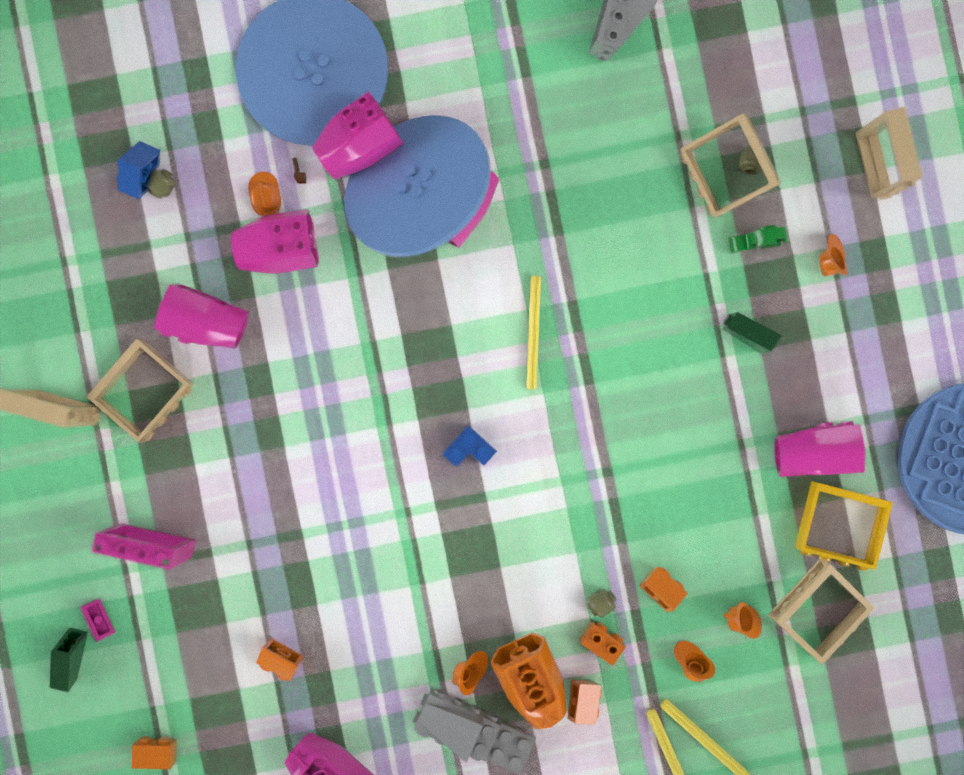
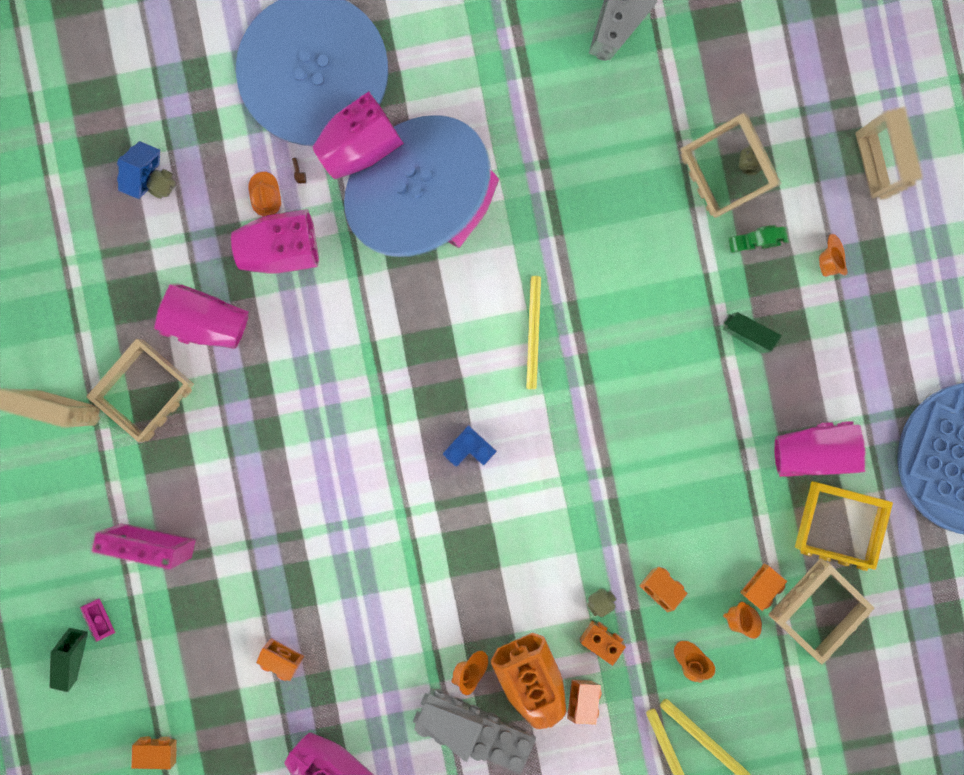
(764, 587): none -> orange brick

